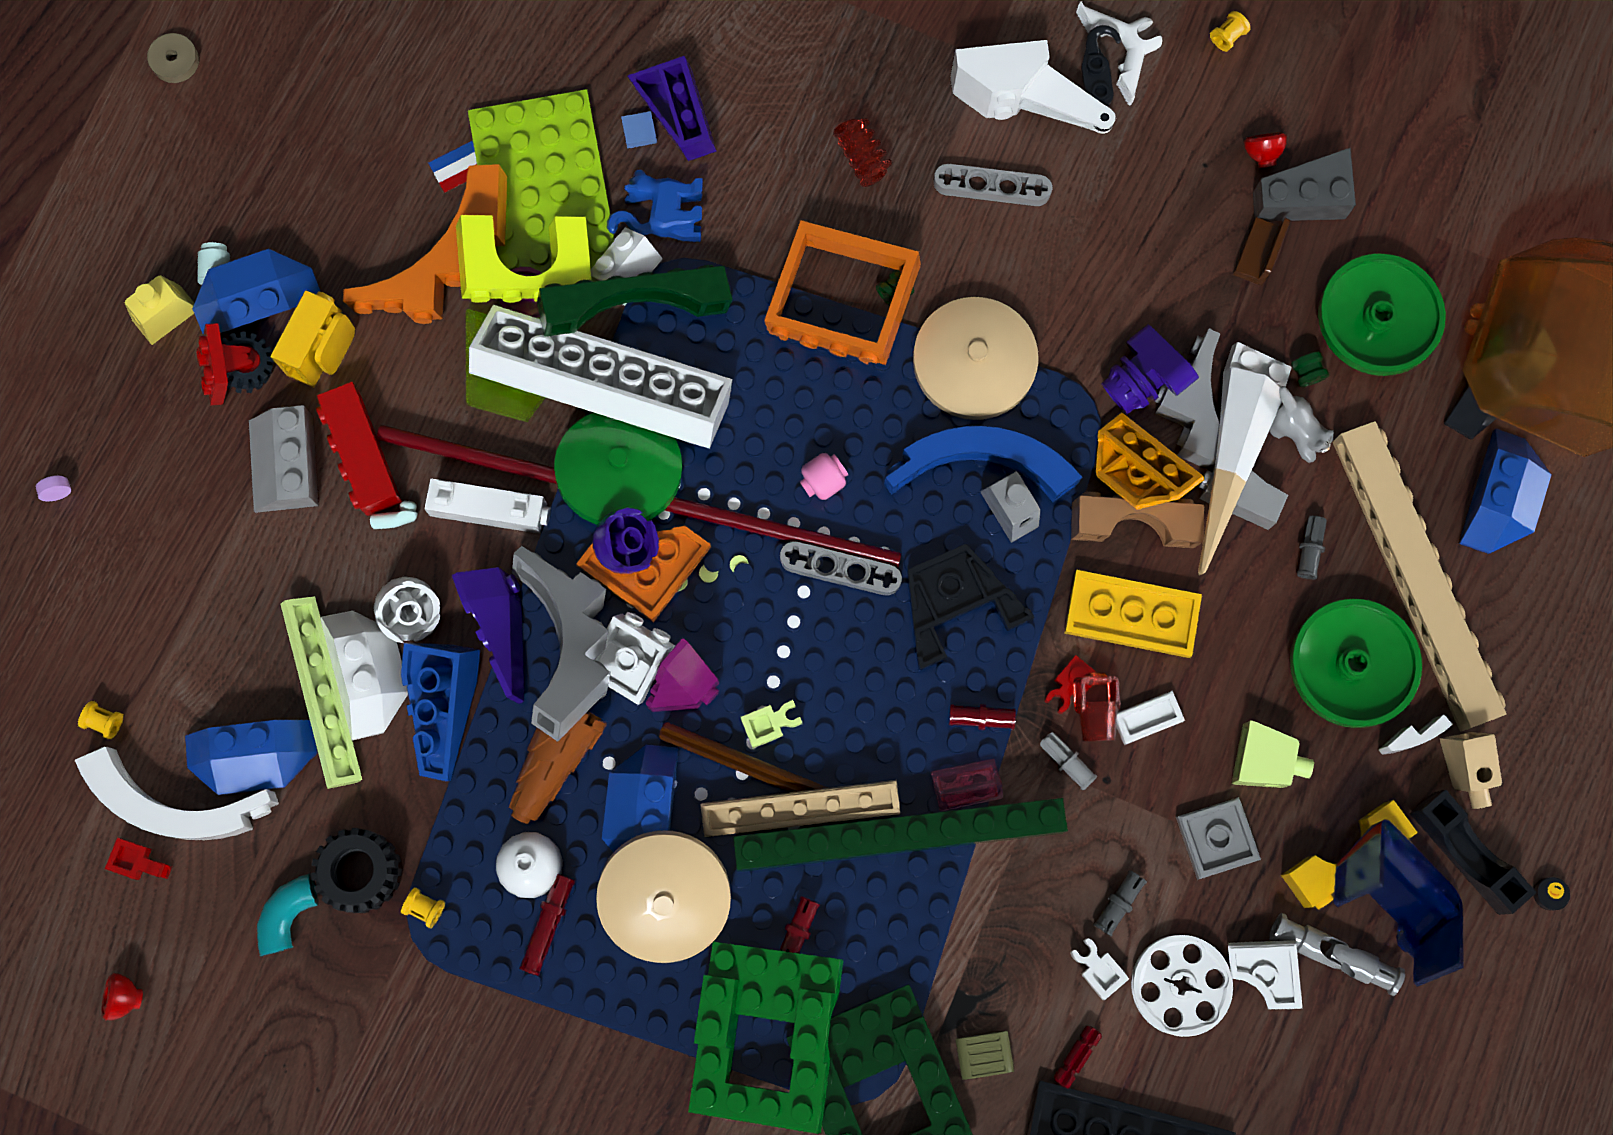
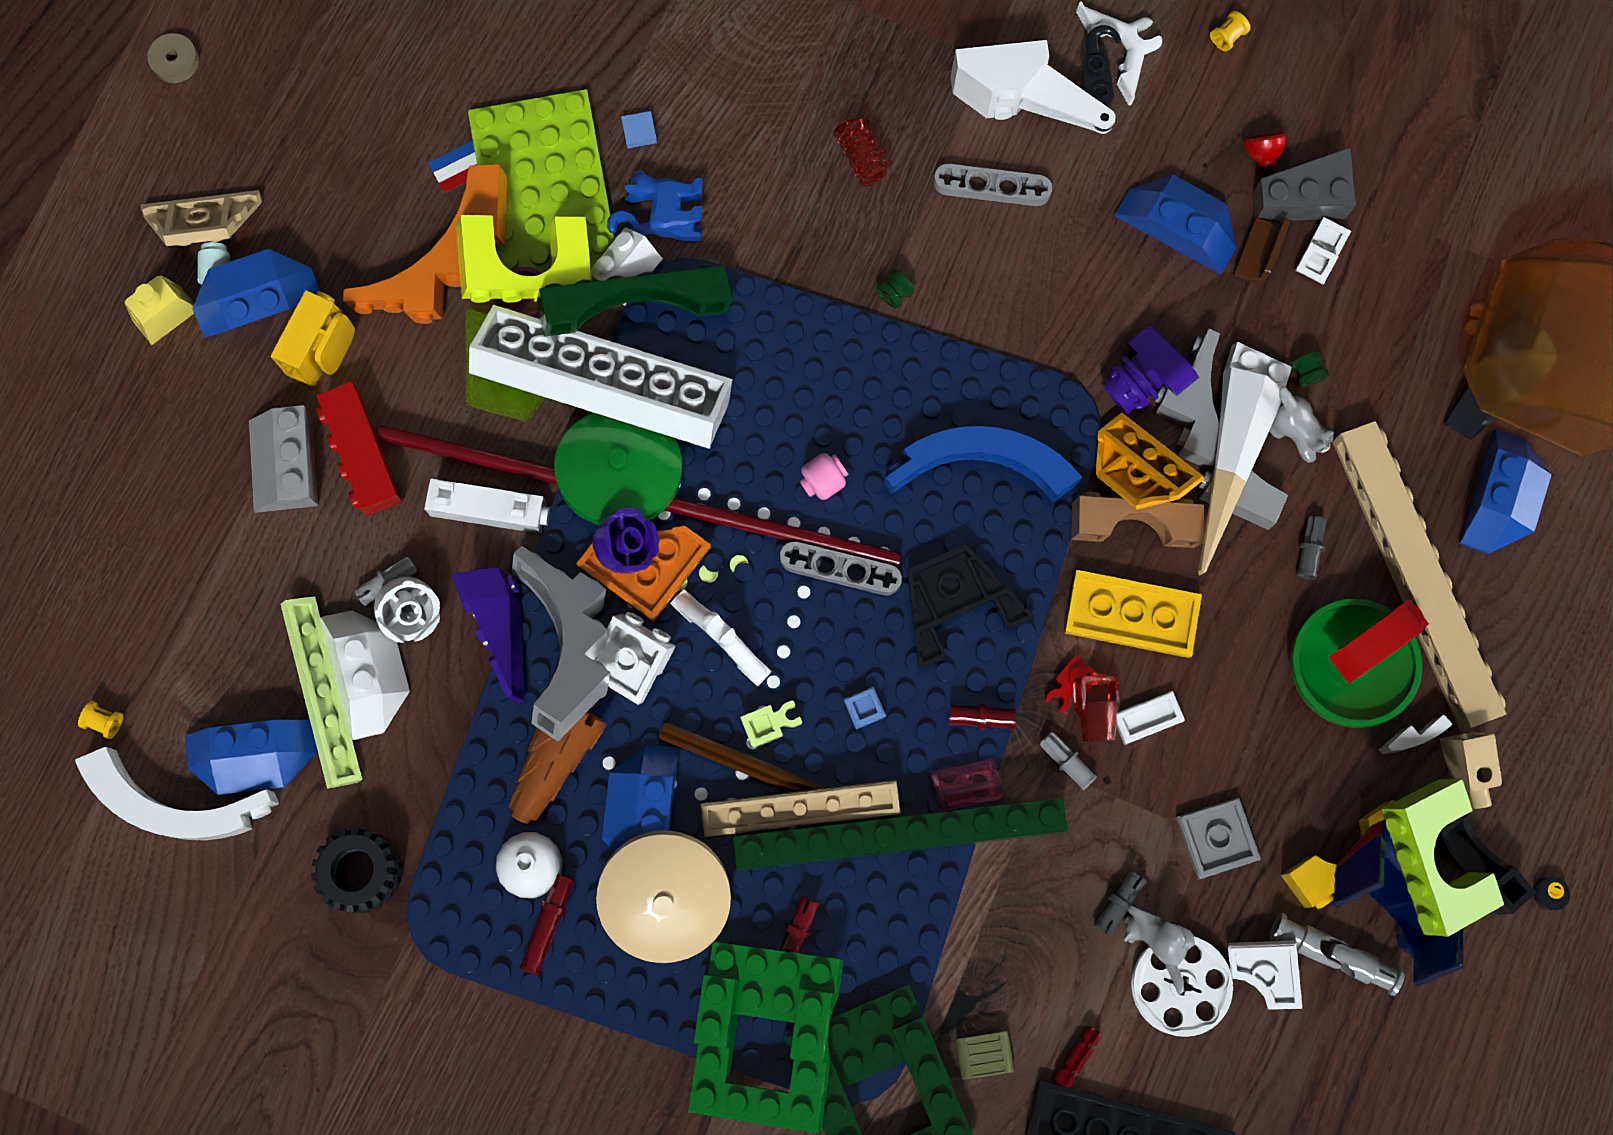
(53, 488): lavender tile -> none
(120, 997): red brick -> none
(133, 859): red plate -> none
(201, 217): none -> tan wing
(232, 363): plate -> none
(279, 912): teal cylinder -> none
(394, 519): light aqua arm -> none
(402, 568): none -> light grey axle
(423, 907): yellow bush -> none
(440, 696): blue wedge -> none
(677, 105): dark purple wedge -> none
(682, 681): magenta wedge -> none
(723, 635): none -> white piece
(855, 247): orange window -> none
(864, 708): none -> medium blue tile
(975, 358): tan dish -> none
(1012, 505): light grey torso -> none
(1102, 972): white plate -> none
(1165, 939): none -> light grey animal
(1182, 220): none -> blue wedge
(1268, 758): yellowish green torso -> none
(1323, 250): none -> white slope
(1379, 641): none -> red arch
(1381, 314): green dish -> none
(1414, 827): none -> arch

